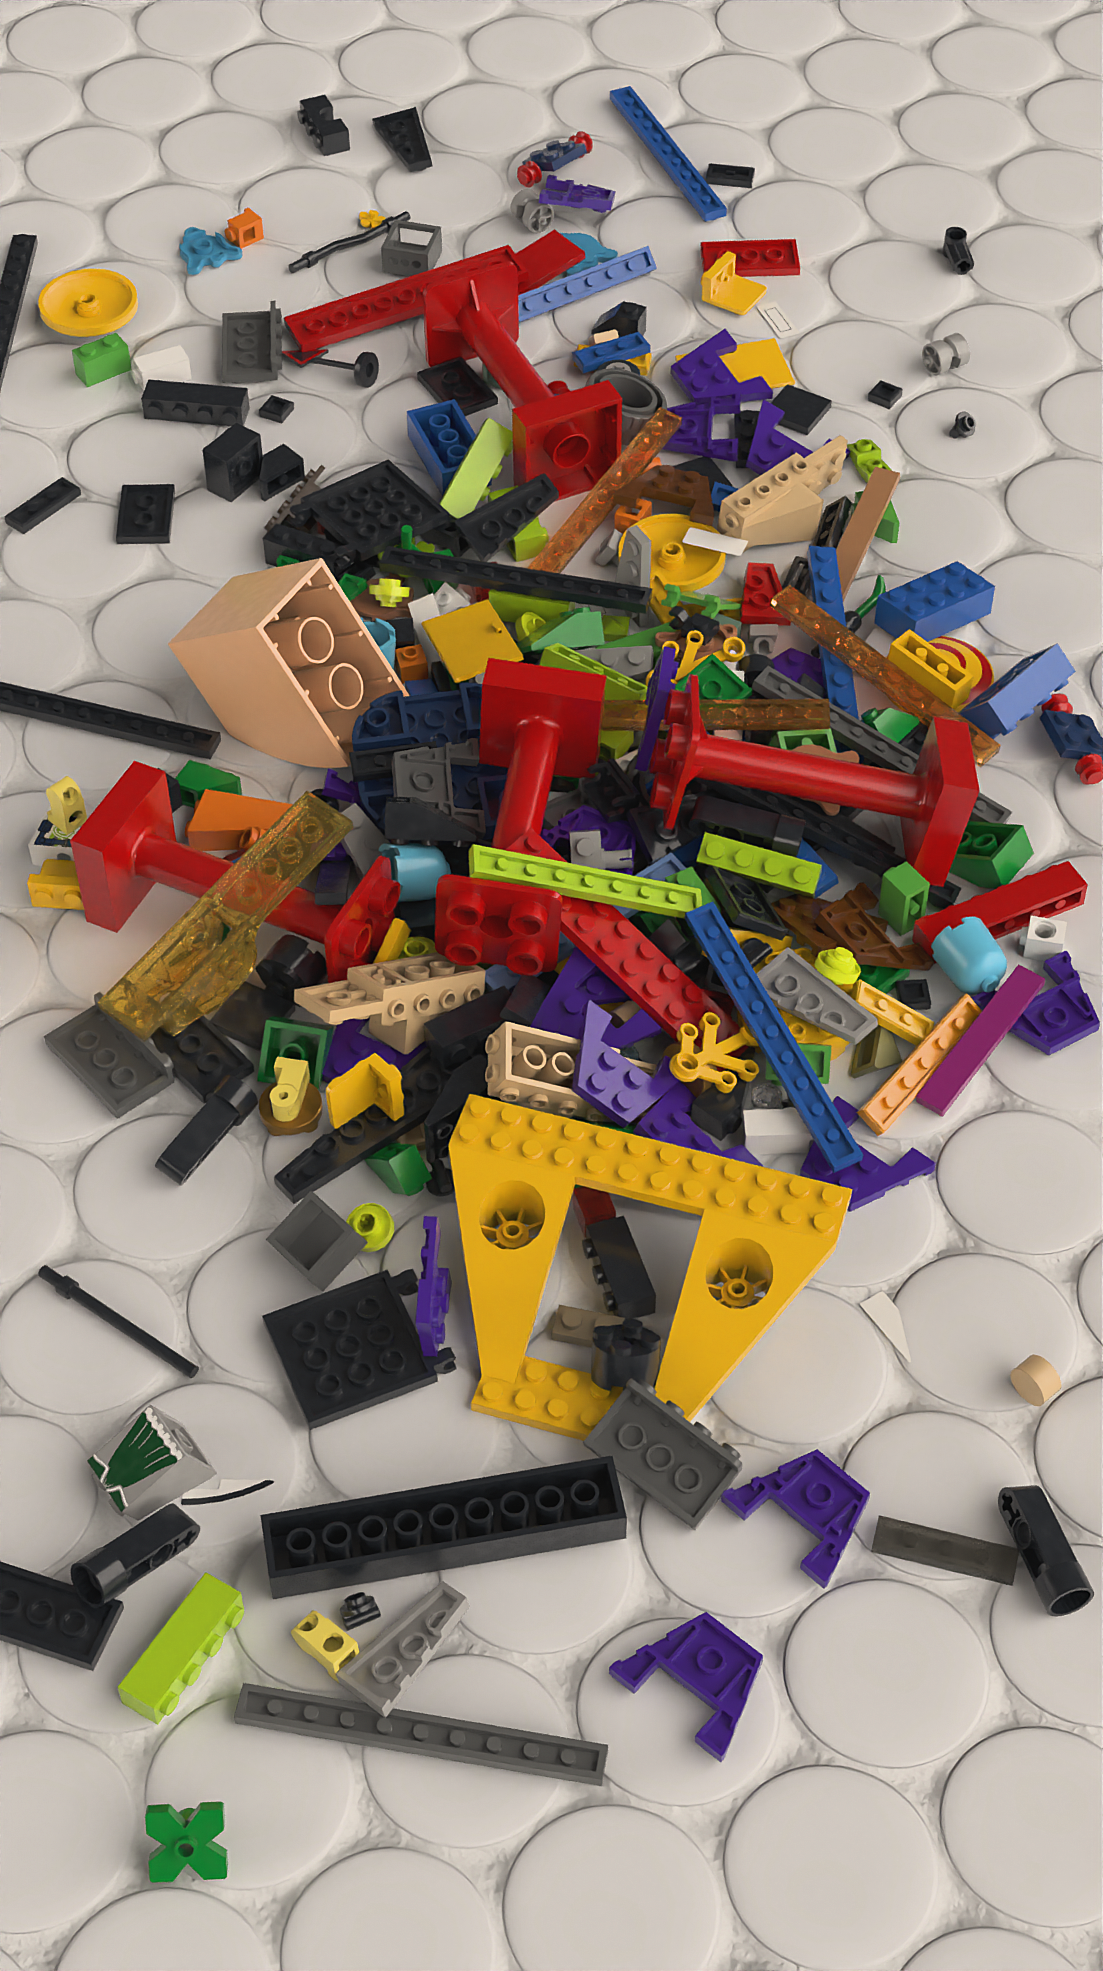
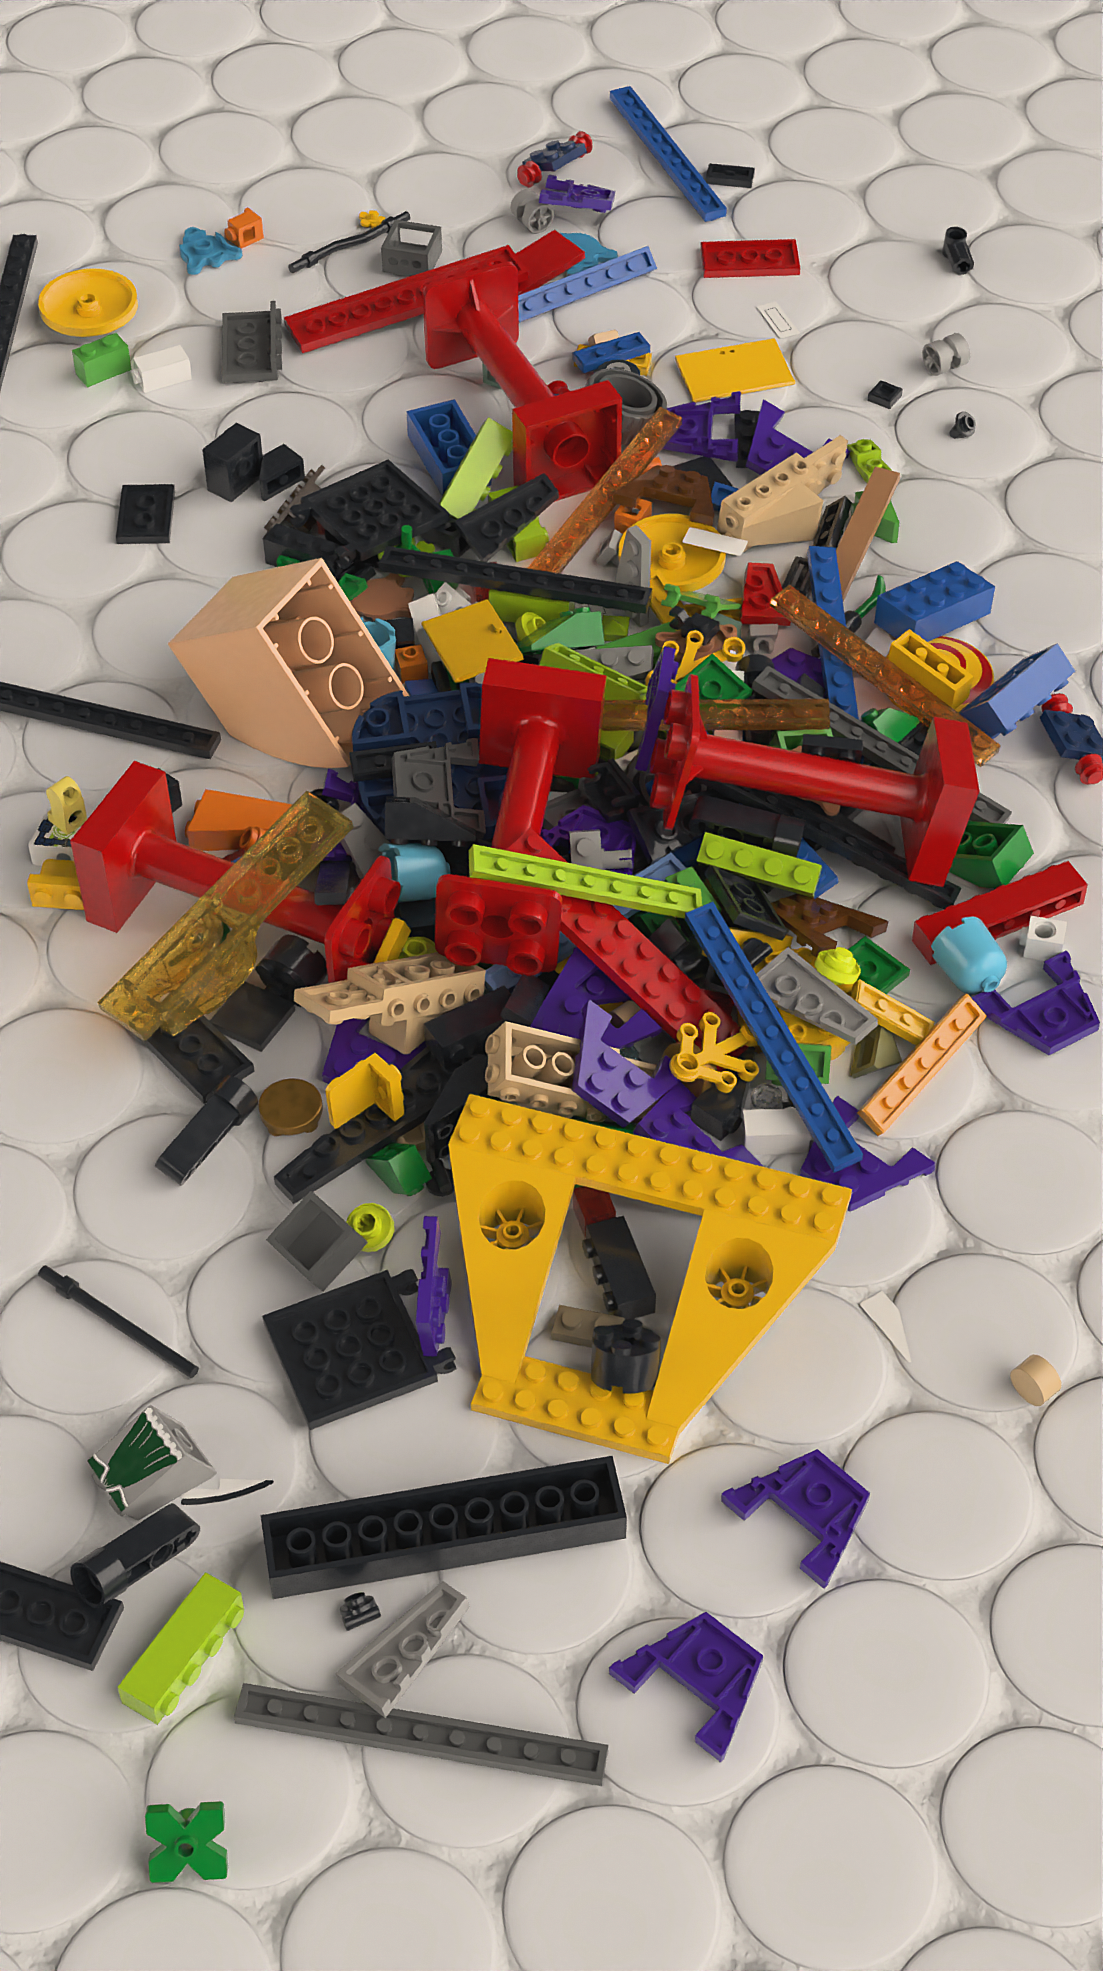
(42, 505): black tile -> none
(111, 1059): dark grey bracket -> none
(195, 403): black brick -> none
(197, 777): green slope -> none
(276, 409): black tile -> none
(292, 1082): light yellow leg -> none
(295, 1041): green slope -> none
(325, 1642): light yellow leg -> none
(328, 134): black arch -> none
(365, 366): black piece -> none
(389, 592): neon yellow plate -> none
(405, 137): black wing -> none
(459, 382): black tile -> none
(625, 318): black slope -> none
(665, 1453): dark grey bracket -> none
(705, 375): dark purple wing -> none
(729, 290): yellow bracket -> none
(801, 408): black tile -> none
(833, 747): none -> black plate
(857, 932): reddish brown wing -> none
(903, 897): bright green brick -> none
(914, 994): black tile -> none
(945, 1550): clear smoke tile -> none
(980, 1040): magenta tile -> none
(1044, 1550): black beam -> none

